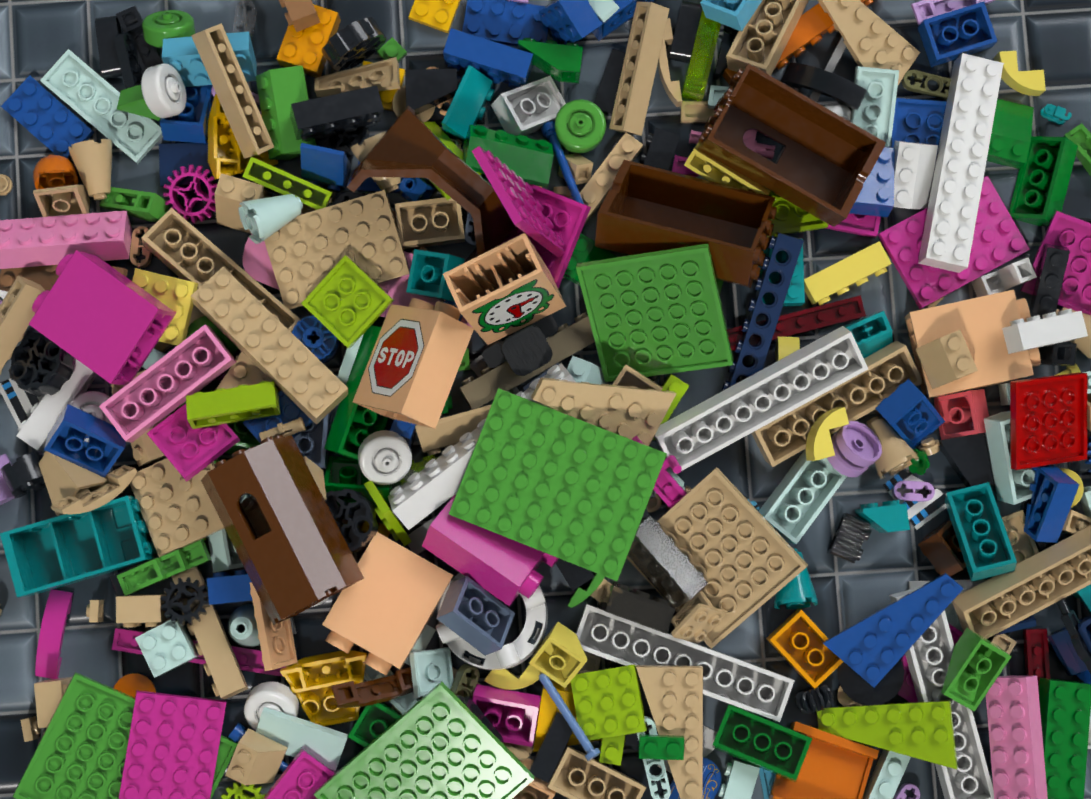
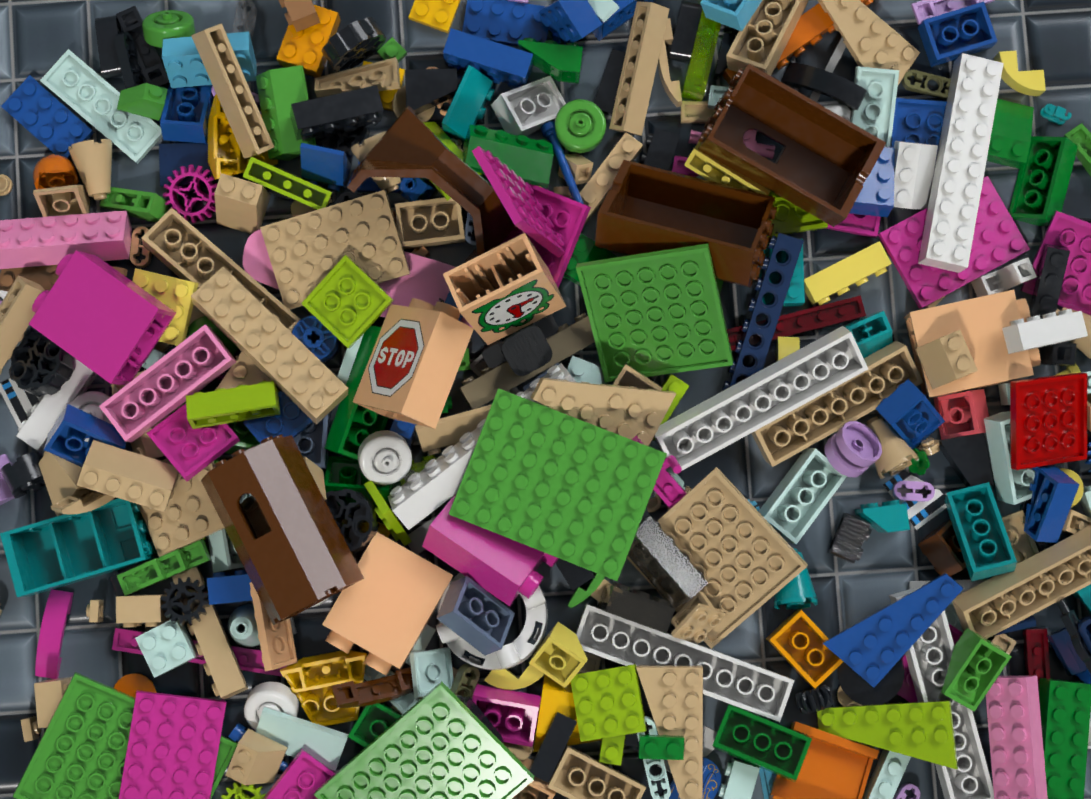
(128, 476): none -> tan slope
(163, 90): white wheel -> none
(268, 215): light aqua cone -> none
(285, 429): tan pin -> none
(427, 274): teal brick -> none
(577, 730): medium blue bar -> none
(819, 440): light yellow brick -> none

